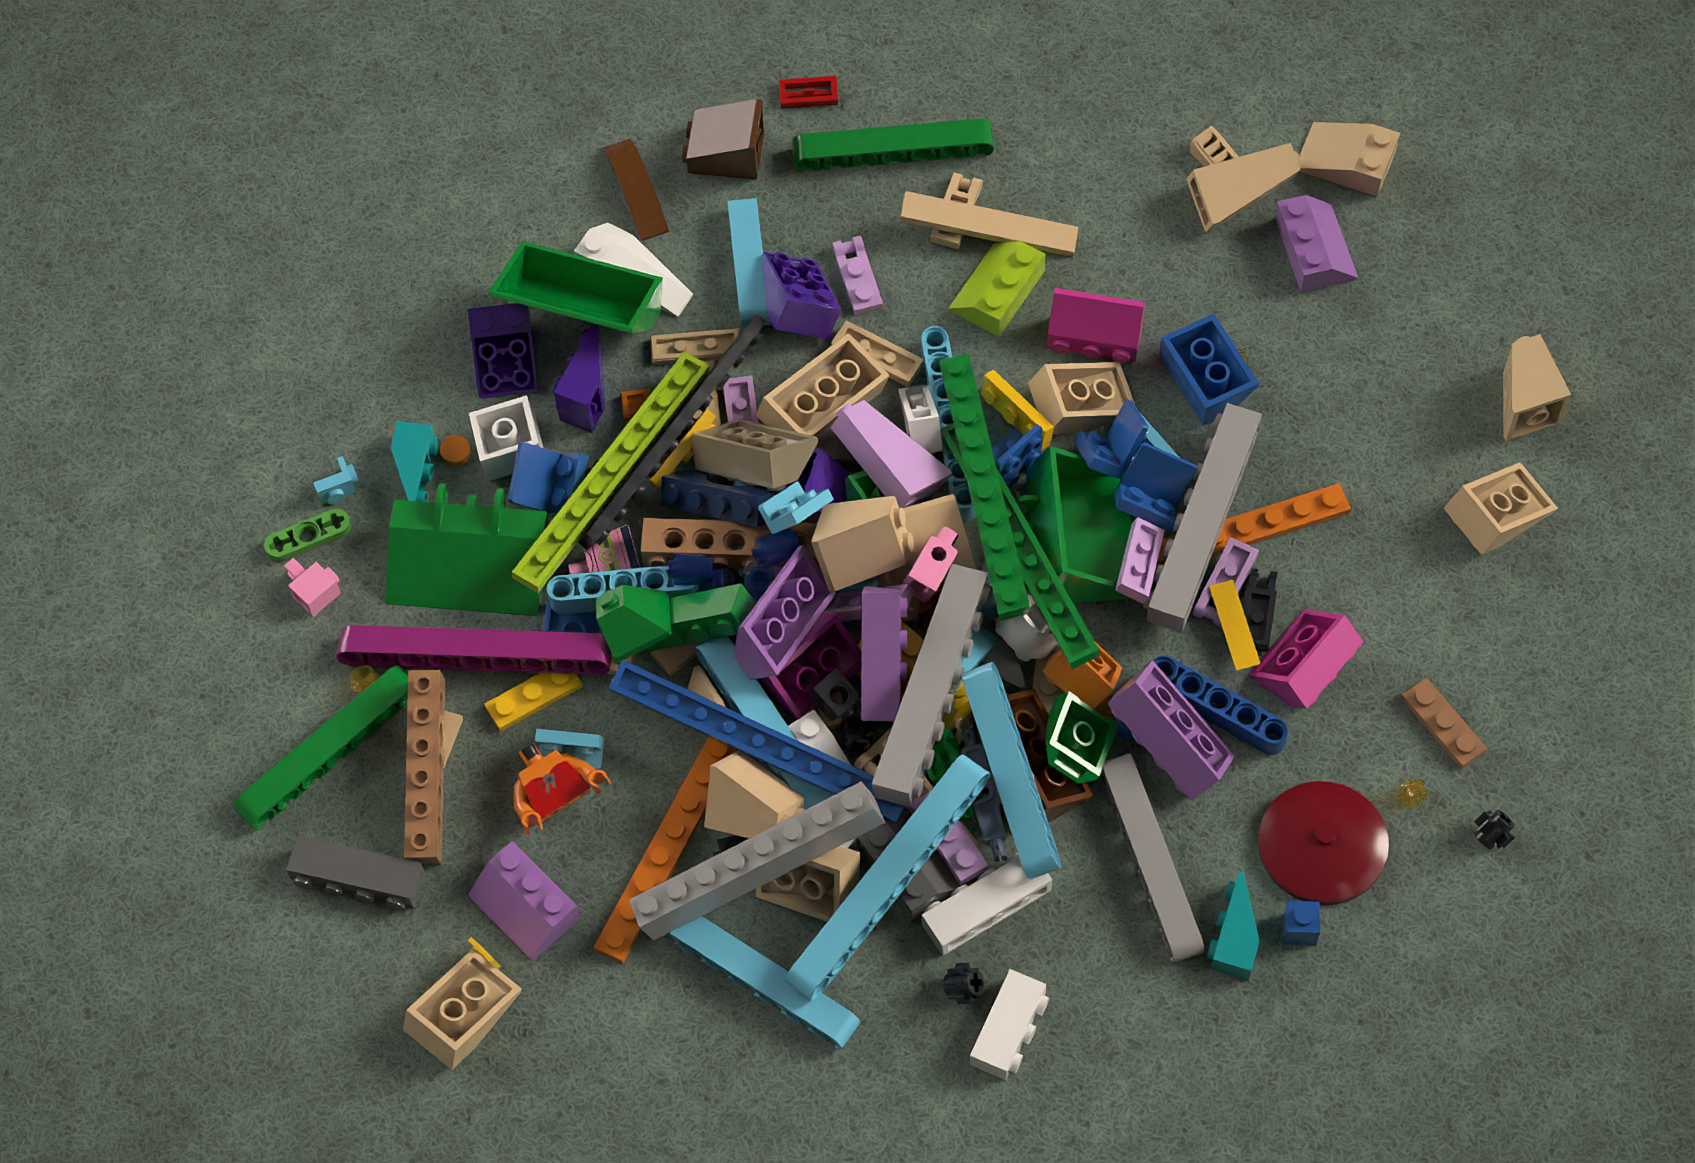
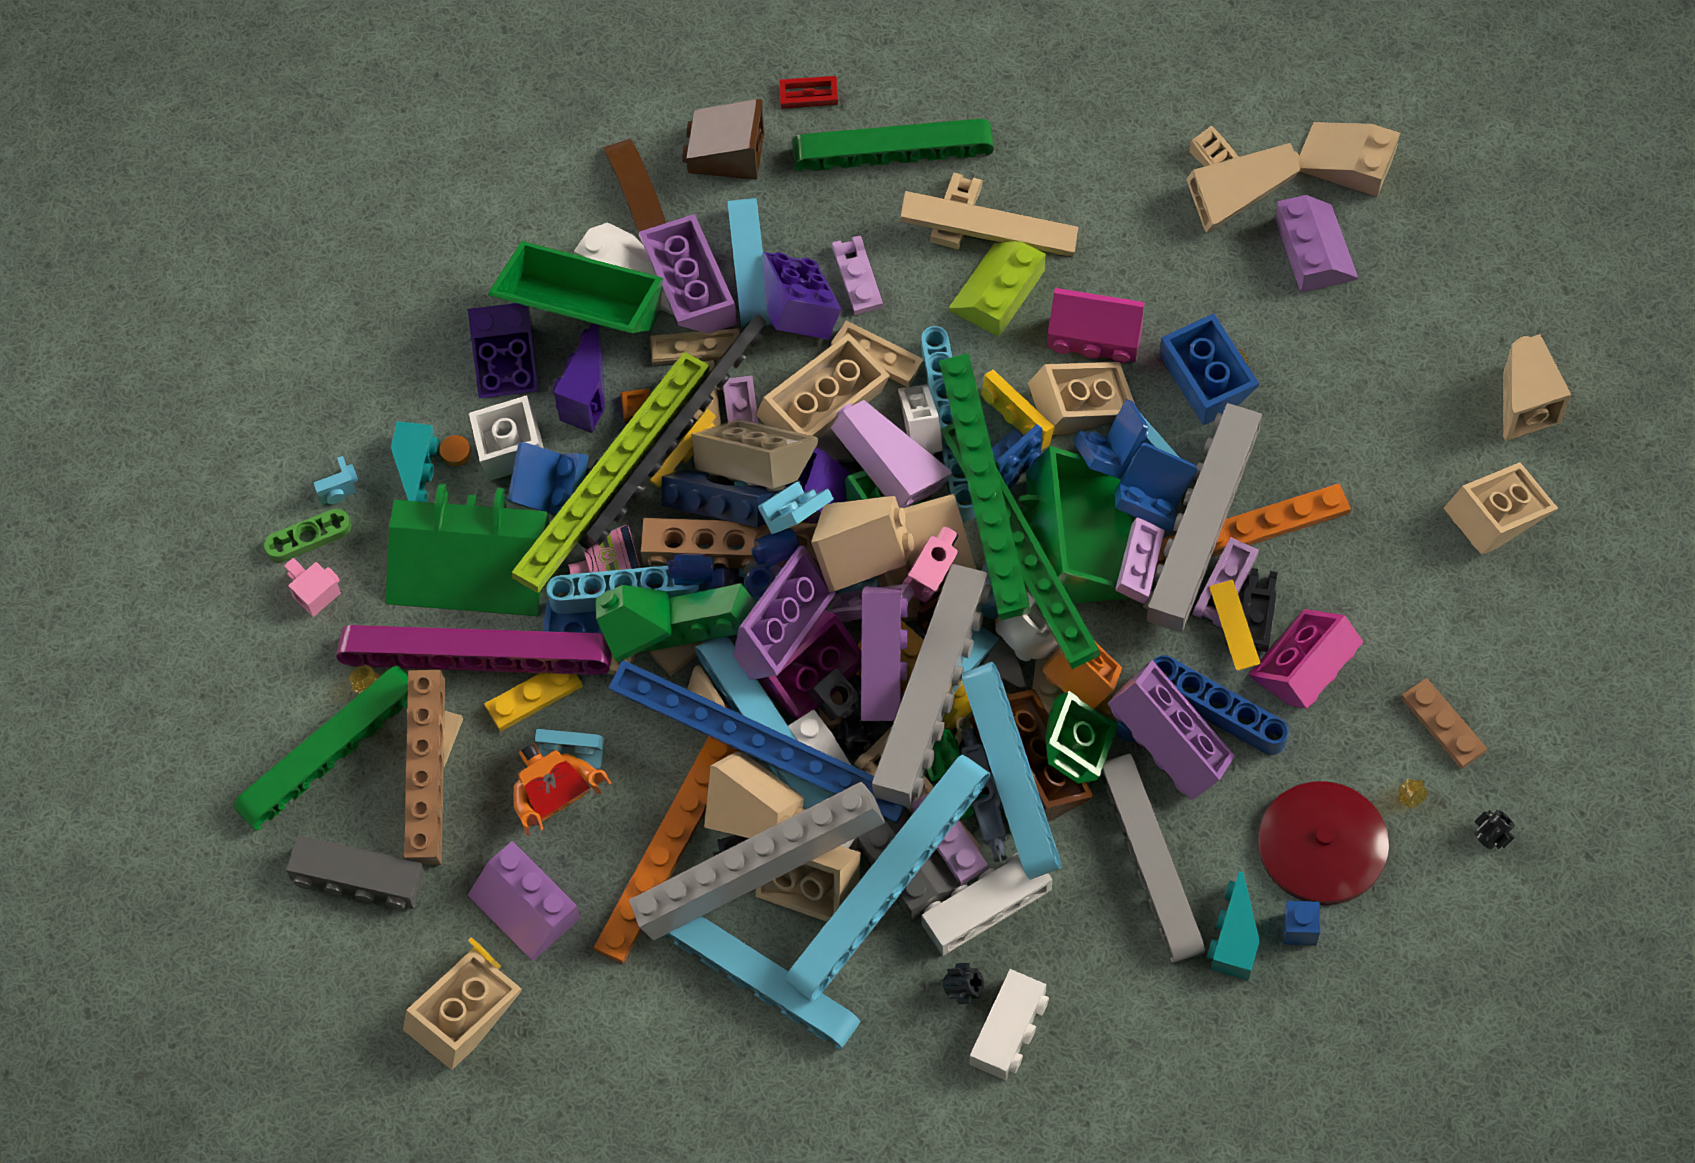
(689, 275): none -> medium lavender slope

